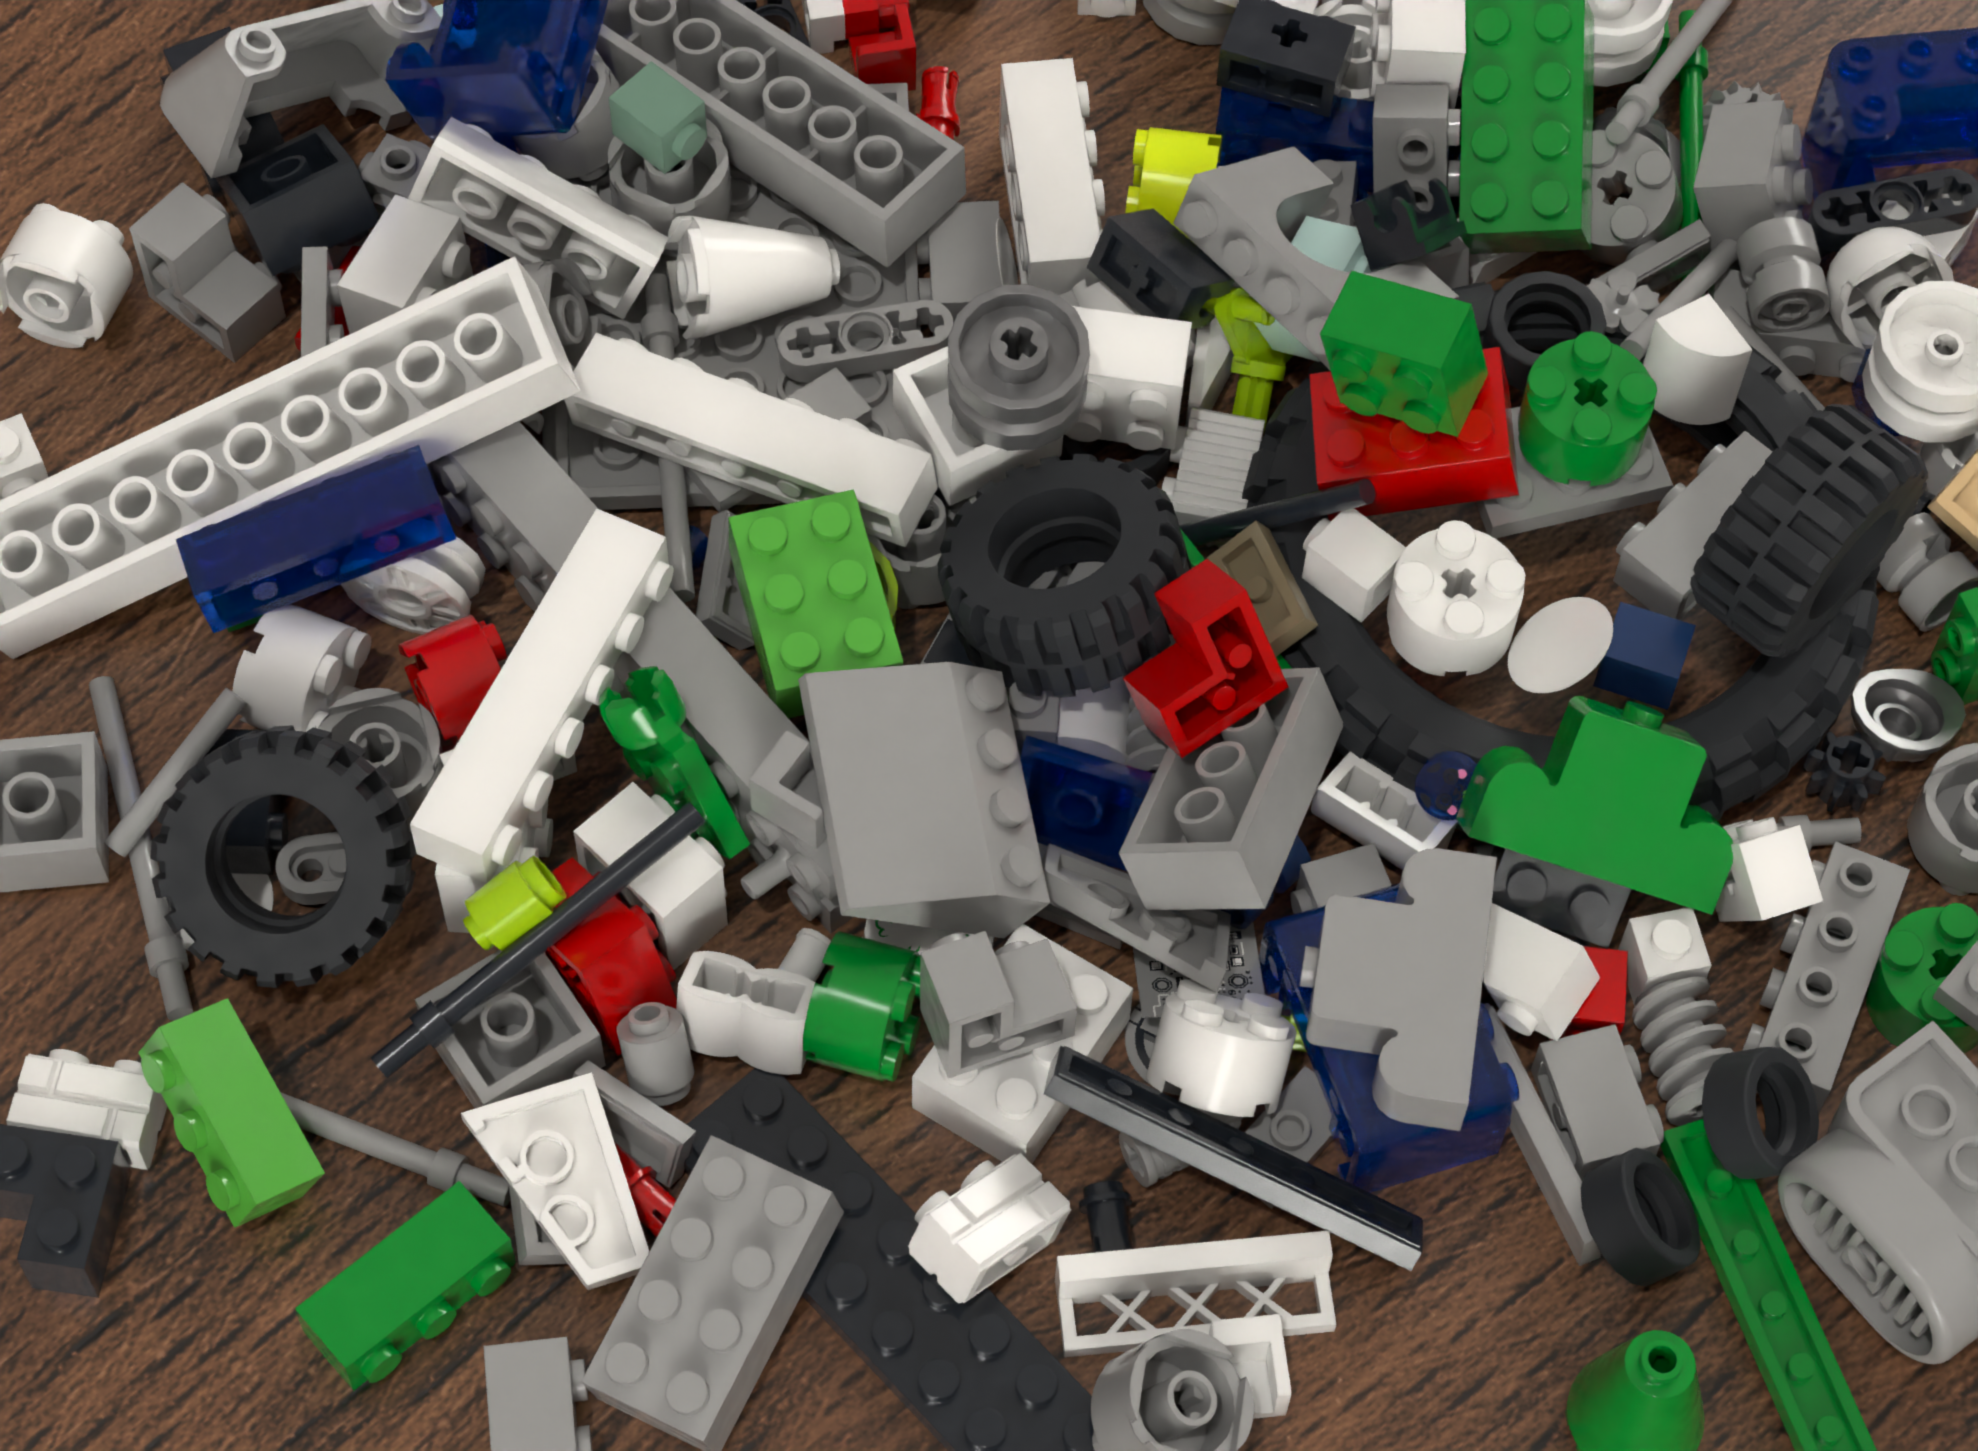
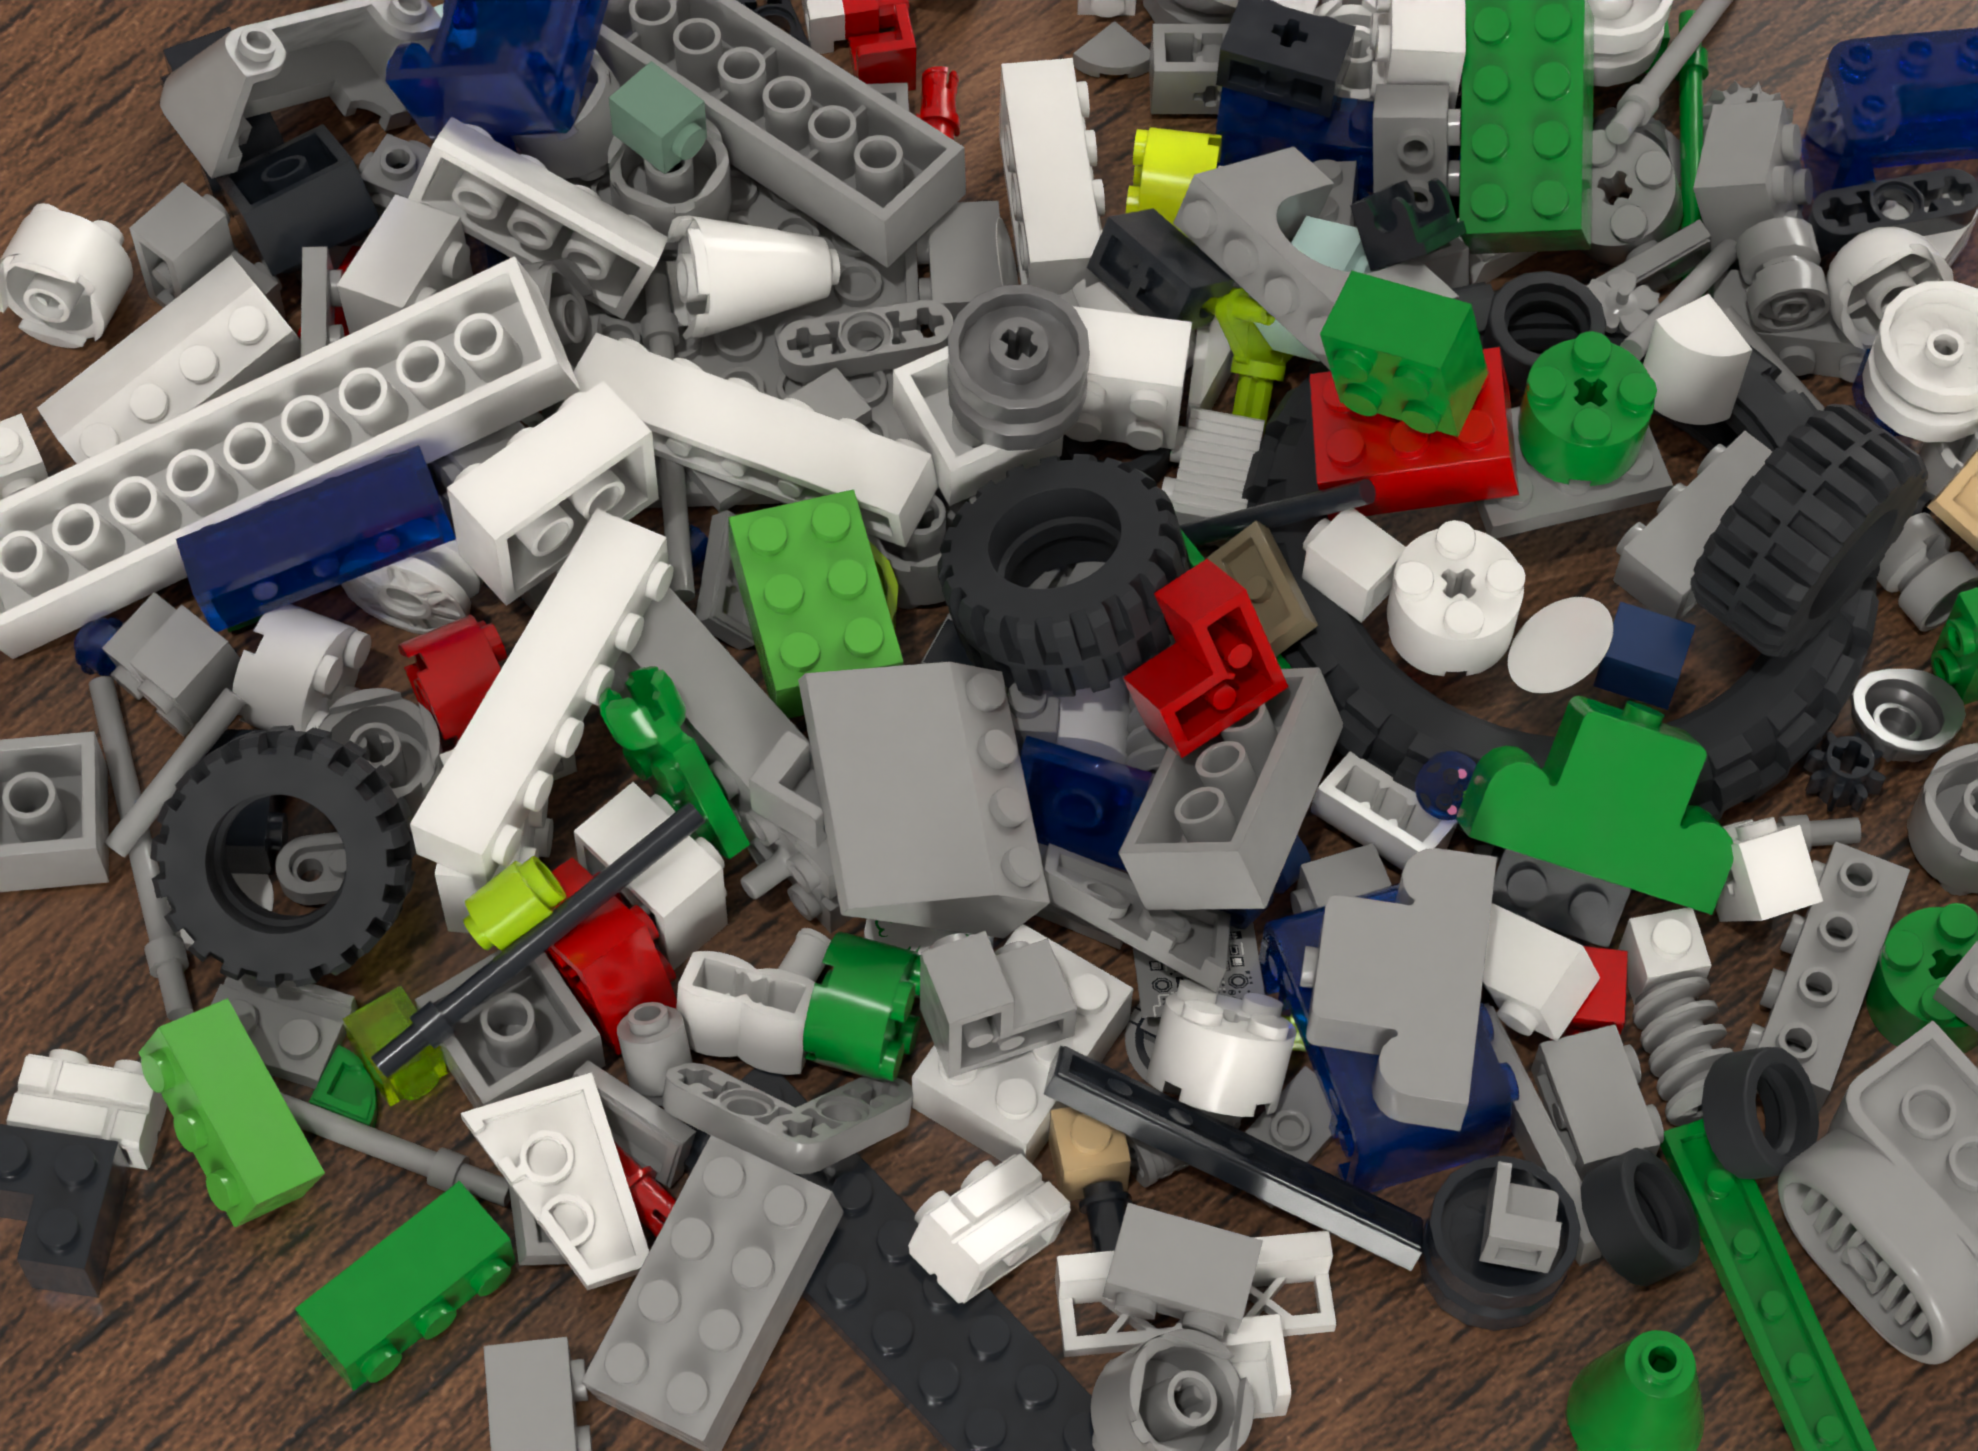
(89, 646): none -> clear blue plate
(172, 662): none -> light grey brick
(182, 357): none -> white slope
(290, 1024): none -> light grey plate
(347, 1089): none -> green tile
(376, 1026): none -> clear neon green brick
(536, 495): none -> white brick
(787, 1136): none -> light grey beam
(1085, 1152): none -> tan brick
(1113, 53): none -> light grey tile
(1181, 1271): none -> light grey brick
(1185, 68): none -> light grey brick
(1481, 1291): none -> black wheel
(1519, 1224): none -> light grey panel

